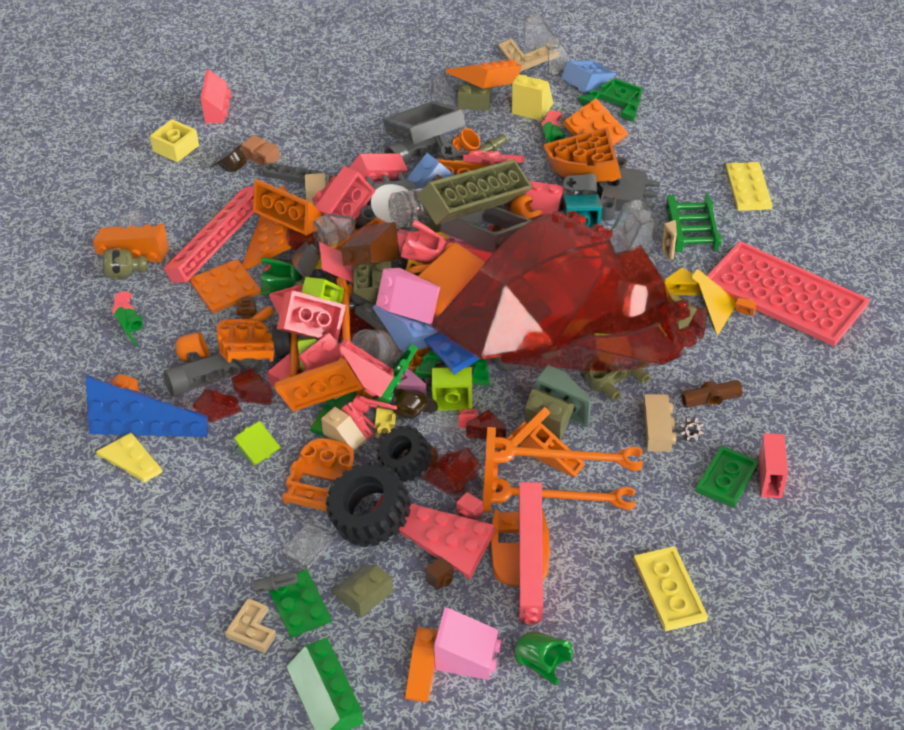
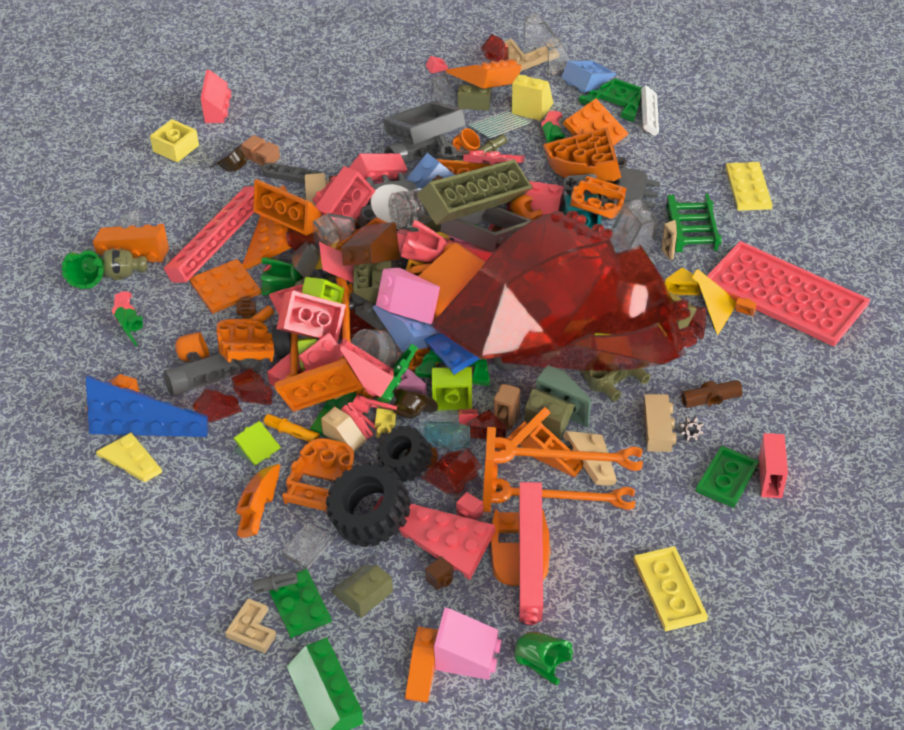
(83, 269): none -> green hair
(252, 501): none -> orange slope
(285, 426): none -> light orange axle
(436, 65): none -> coral slope
(447, 435): none -> clear light blue slope
(495, 49): none -> clear red slope
(499, 124): none -> sticker
(507, 405): none -> medium nougat brick
(593, 205): none -> orange slope
(599, 471): none -> tan wing
(649, 111): none -> white plate

